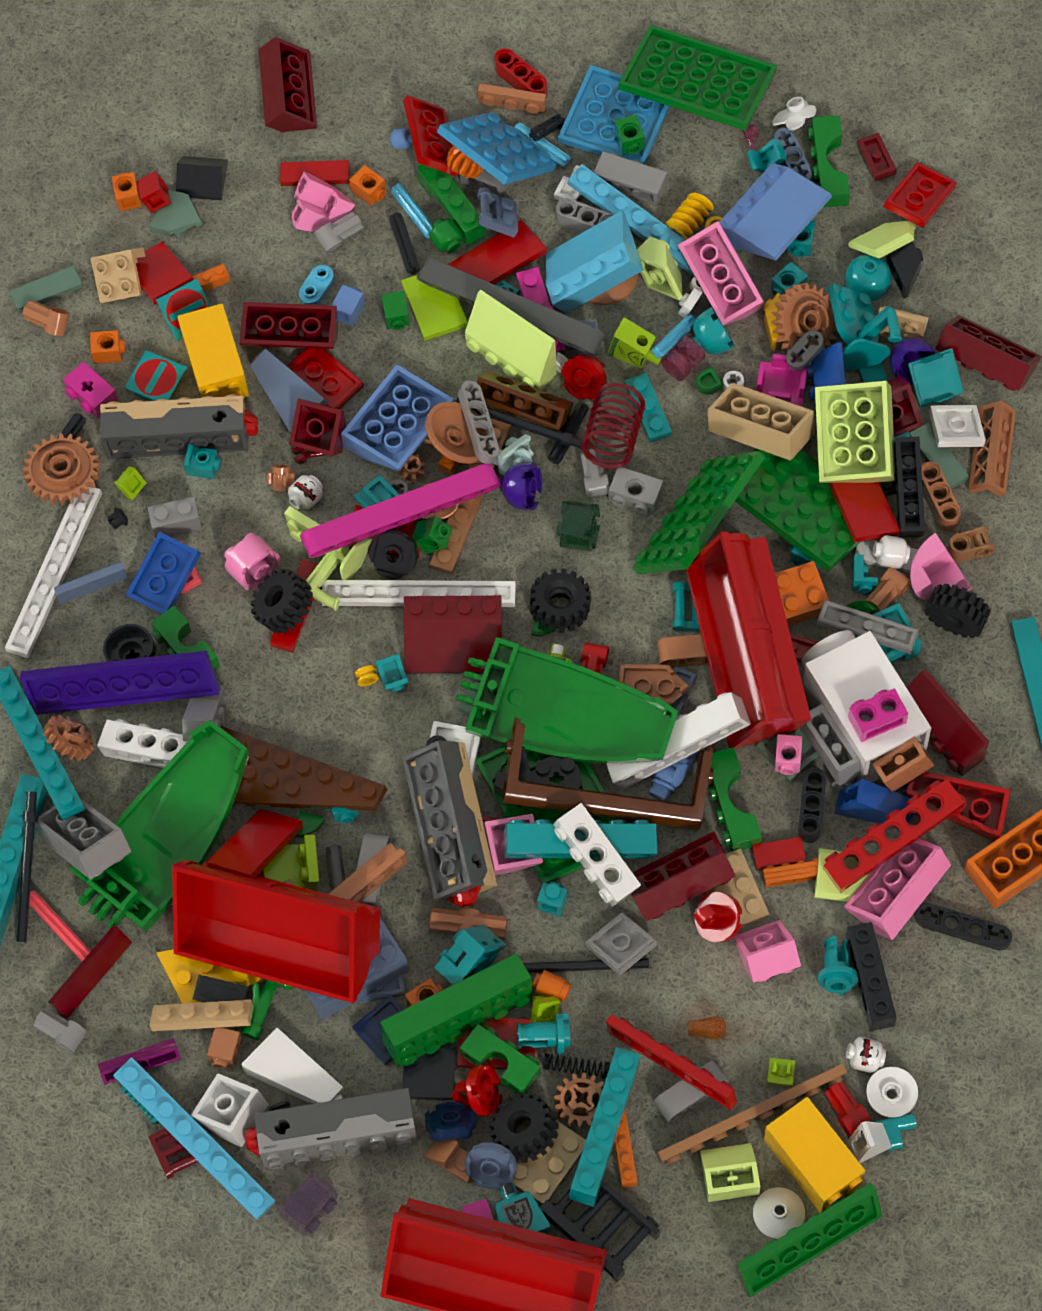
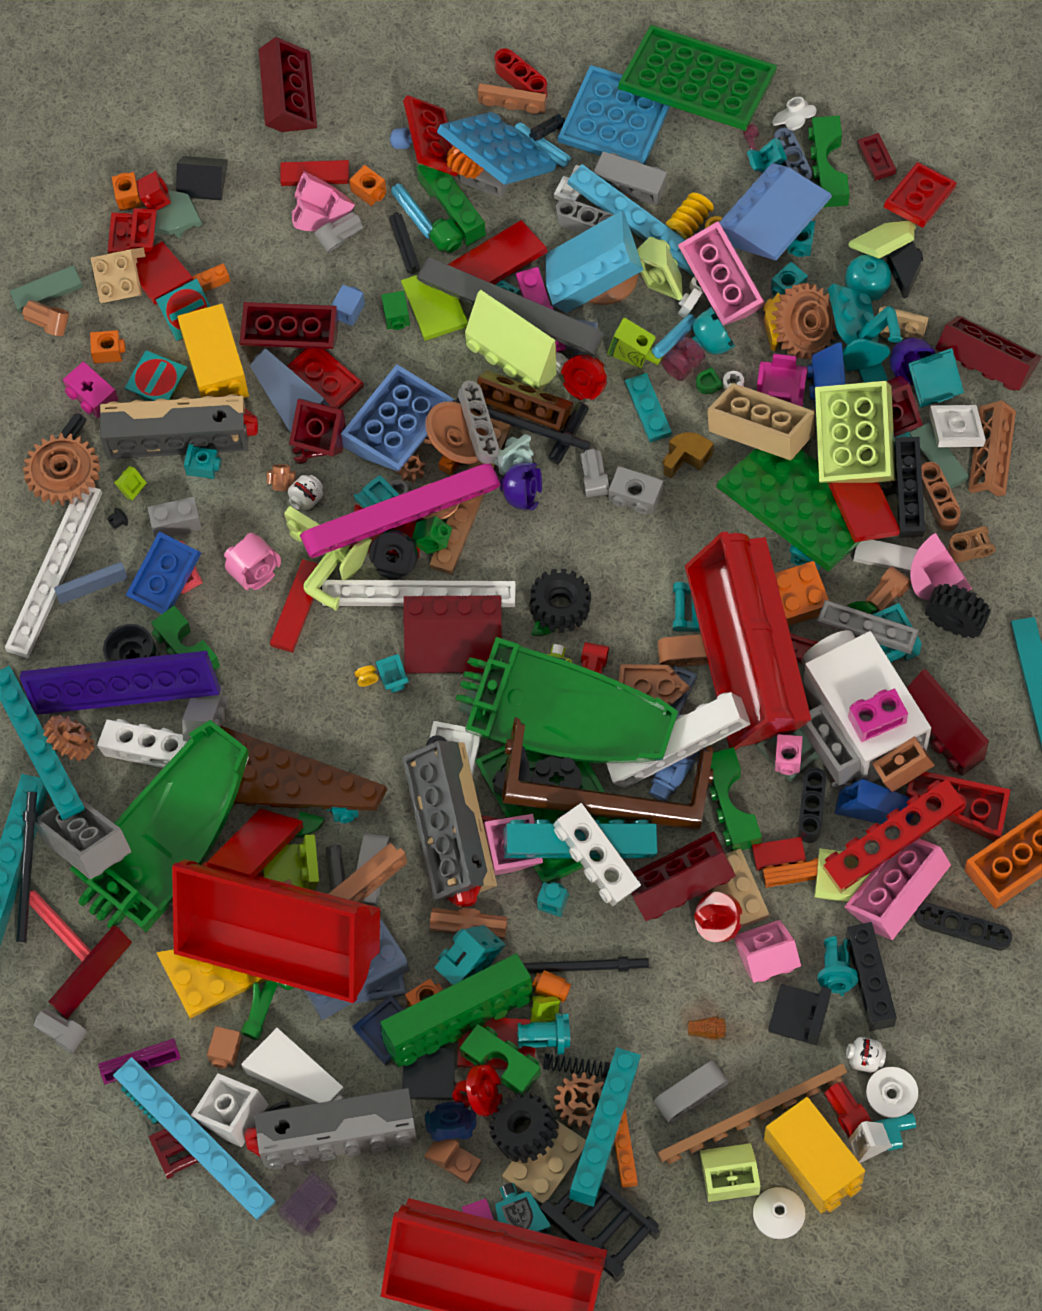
(132, 230): none -> red slope
(201, 1015): tan plate -> none
(215, 990): black tile -> none
(281, 601): black tyre -> none
(317, 284): medium azure plate -> none
(490, 1165): sand blue tile -> none
(503, 212): sand blue plate -> none
(579, 525): clear green brick -> none
(621, 943): light grey tile -> none
(629, 127): green brick -> none
(635, 420): dark red piece -> none
(666, 1058): red plate -> none
(687, 448): none -> pearl gold brick
(697, 513): green plate -> none
(781, 1072): lime tile -> none
(799, 1013): none -> black bracket
(801, 347): dark grey beam -> none
(809, 1239): green plate -> none
(860, 578): teal bracket -> none
(891, 552): white head -> none

